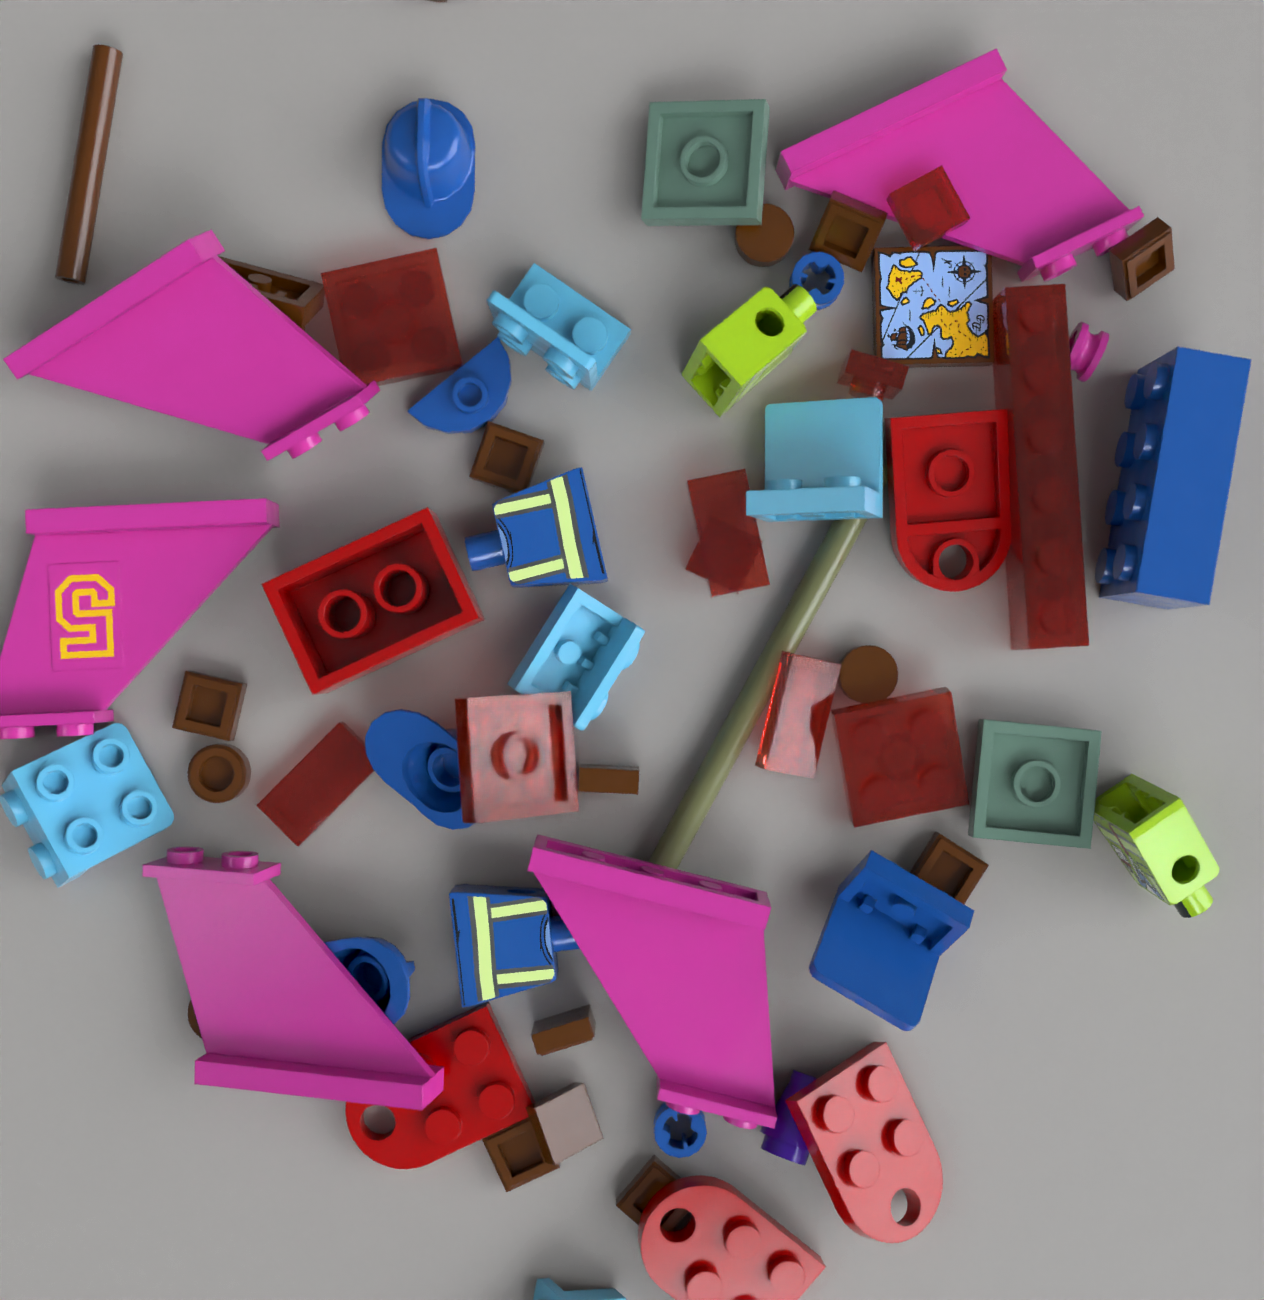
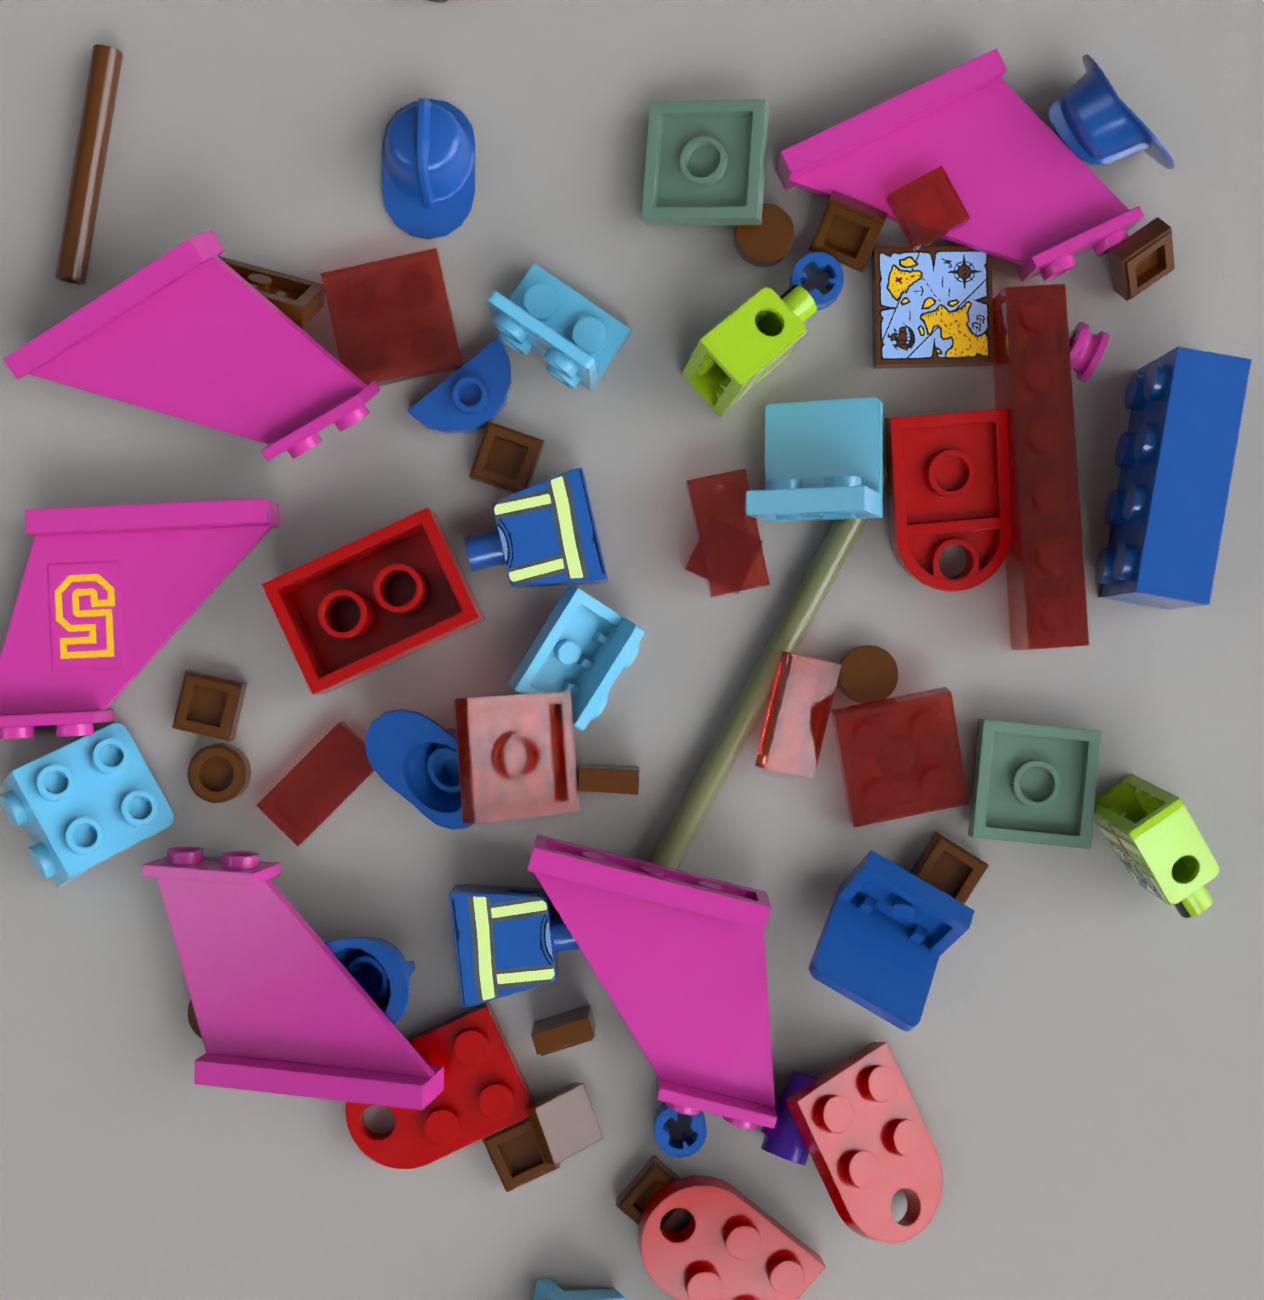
(872, 376): clear red plate -> none
(1100, 124): none -> blue piece

